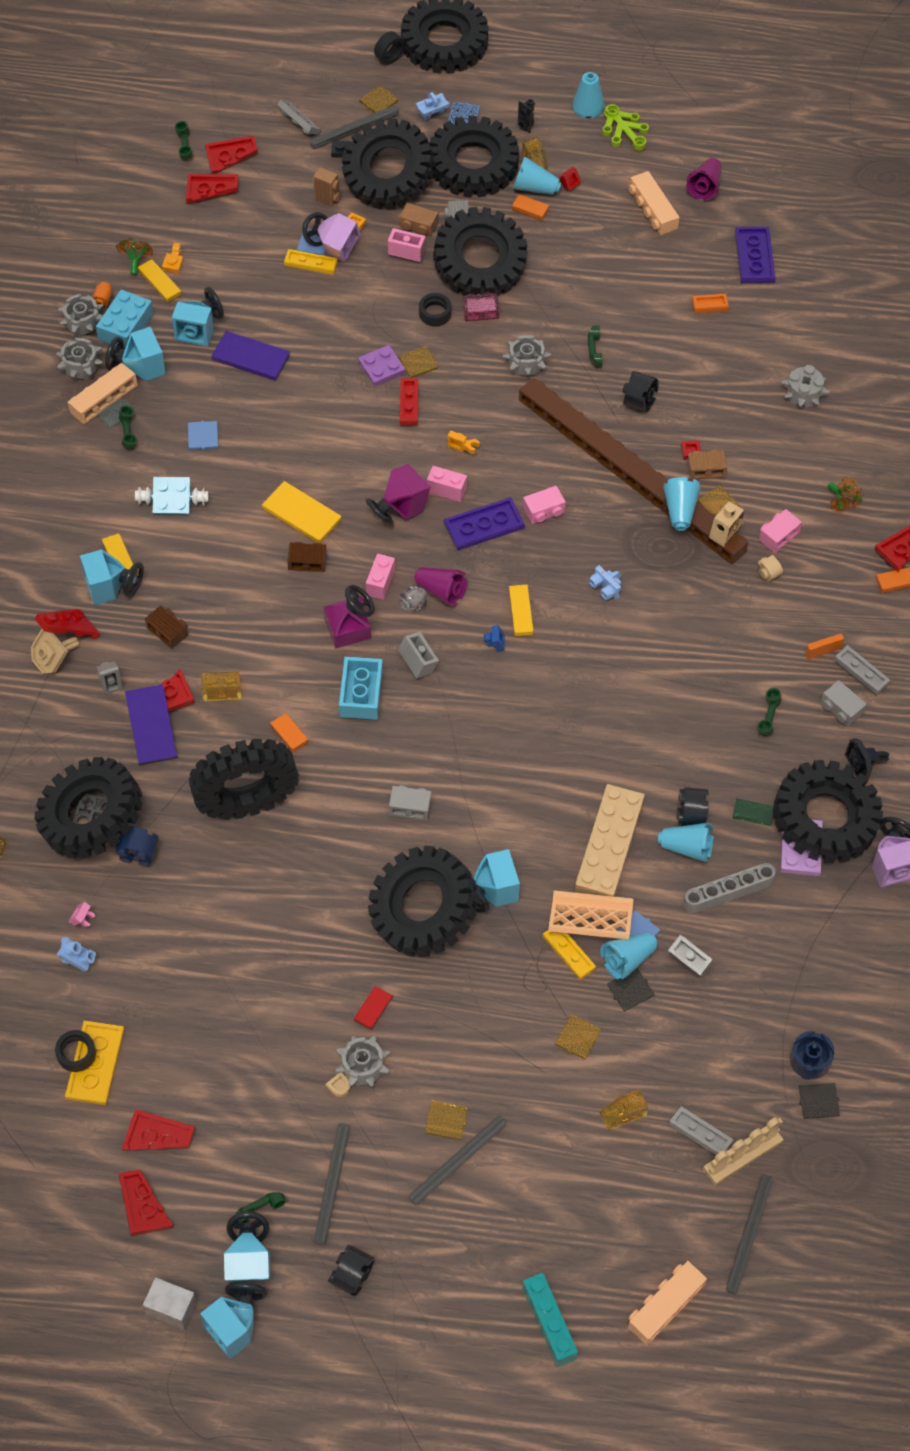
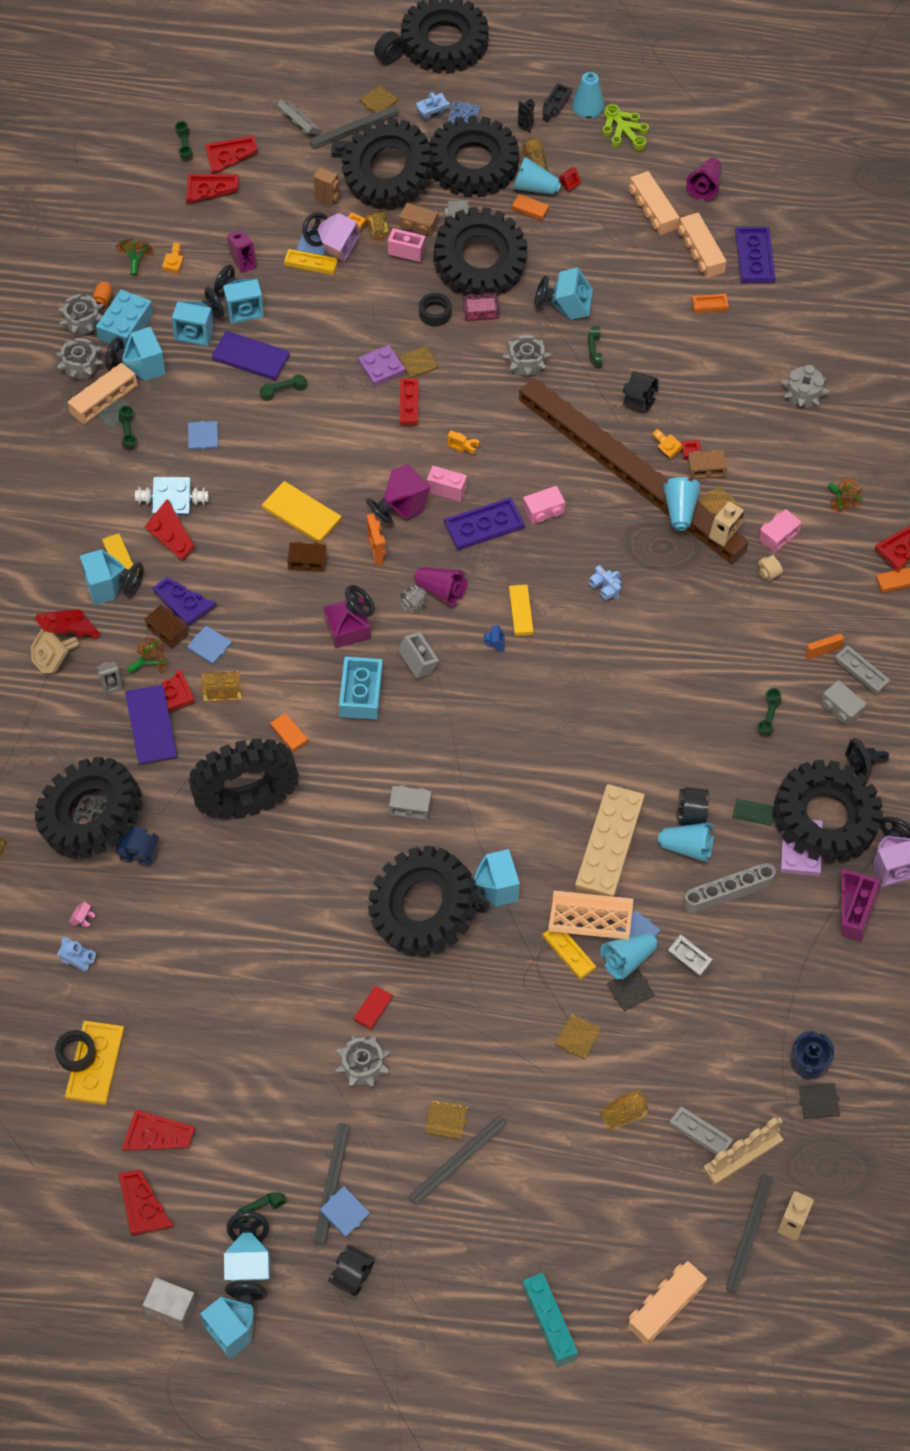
(149, 651): none -> clear orange plant
(159, 280): yellow tile -> none
(169, 530): none -> red wing
(182, 602): none -> dark purple wing
(209, 645): none -> medium blue piece
(241, 244): none -> magenta torso
(241, 296): none -> medium azure piece
(267, 390): none -> dark green bar
(338, 1085): tan tile -> none
(344, 1211): none -> medium blue piece
(376, 540): none -> orange plate
(377, 223): none -> clear yellow slope
(380, 576): bright pink brick -> none
(555, 101): none -> black hinge
(570, 294): none -> medium azure piece
(668, 445): none -> light orange plate
(702, 245): none -> light nougat brick
(797, 1214): none -> tan torso
(858, 903): none -> magenta wedge

